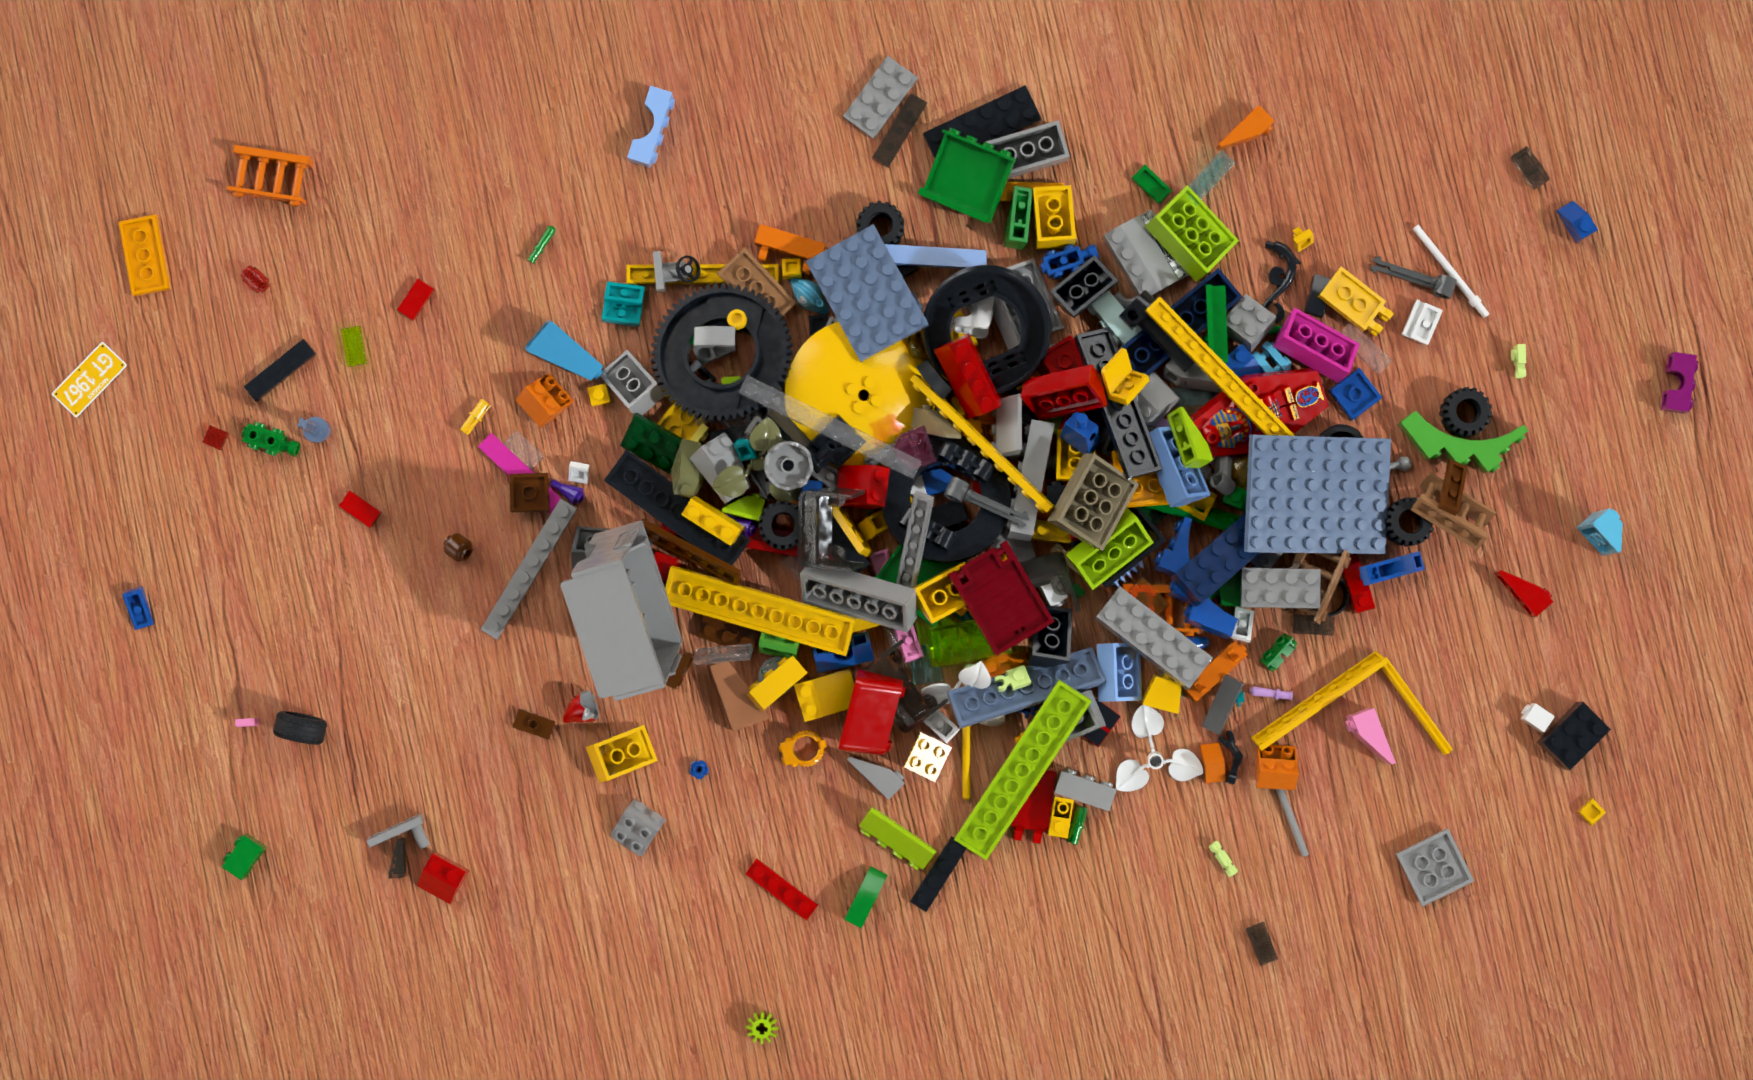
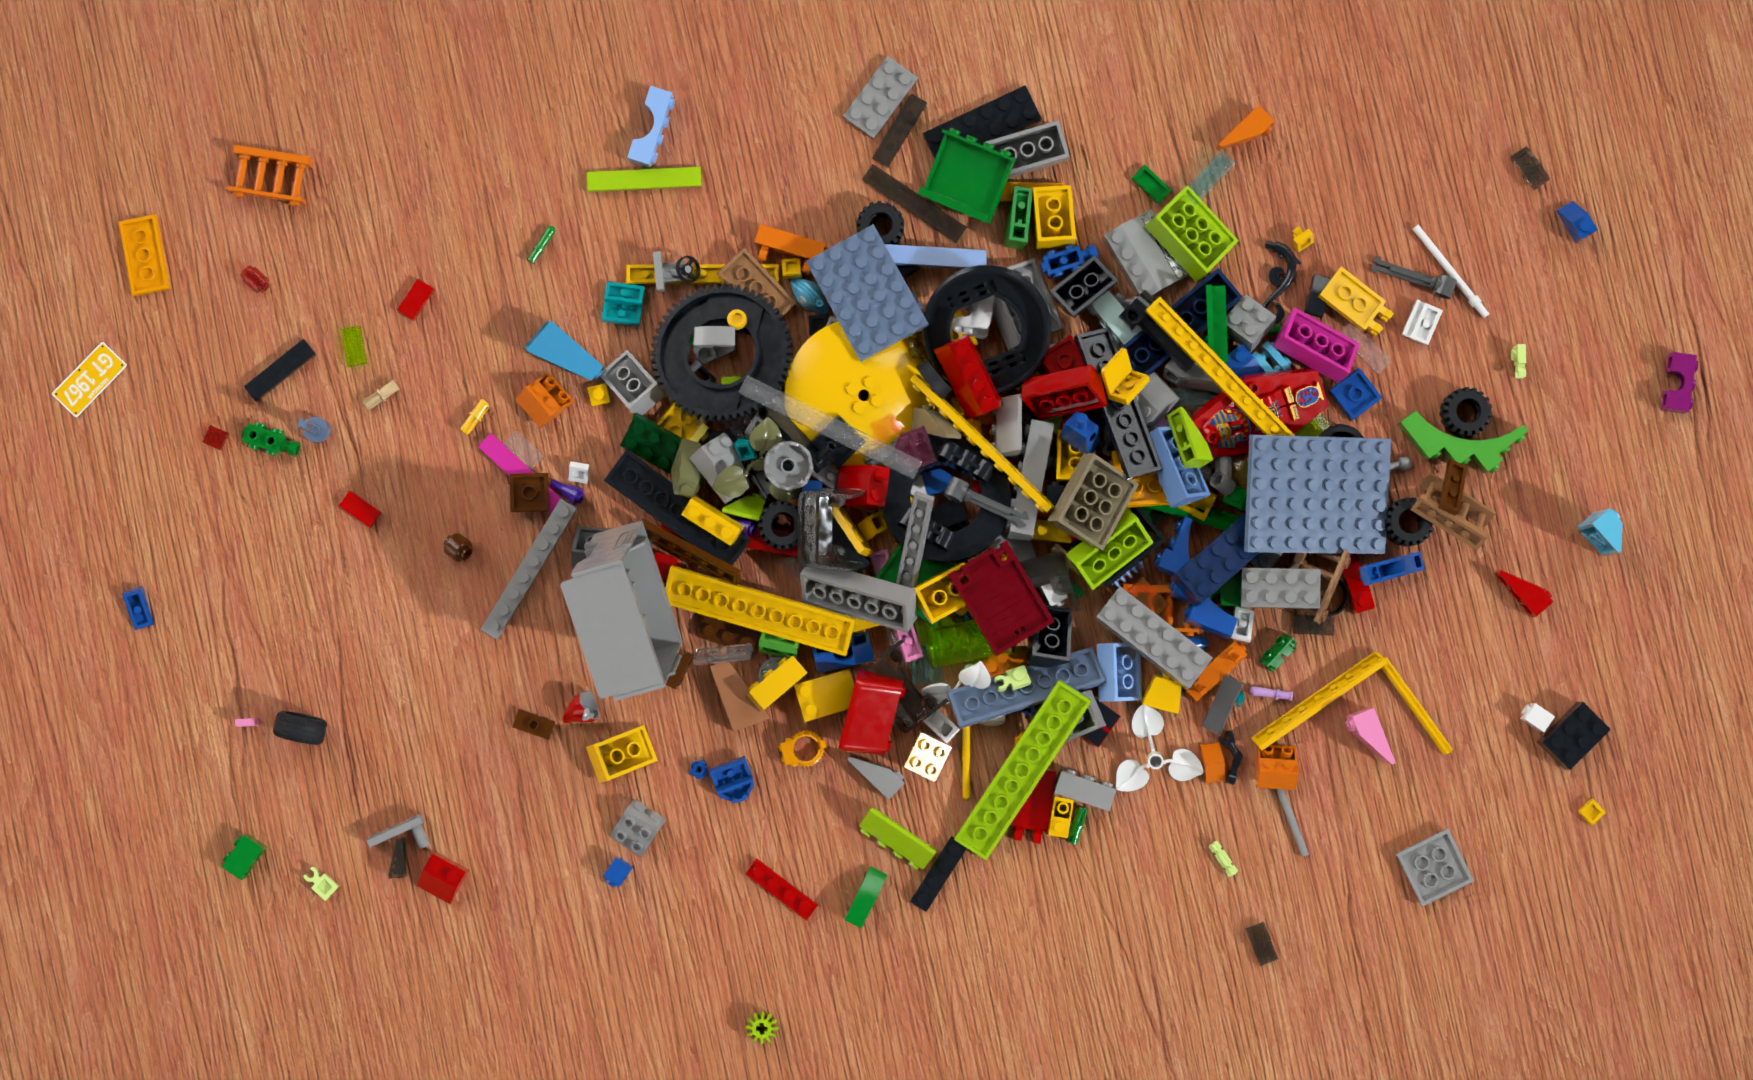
(323, 885): none -> yellowish green plate
(380, 395): none -> tan axle
(617, 872): none -> blue brick
(644, 179): none -> lime tile
(733, 780): none -> blue slope
(914, 203): none -> clear smoke tile
(1314, 427): none -> clear neon green slope

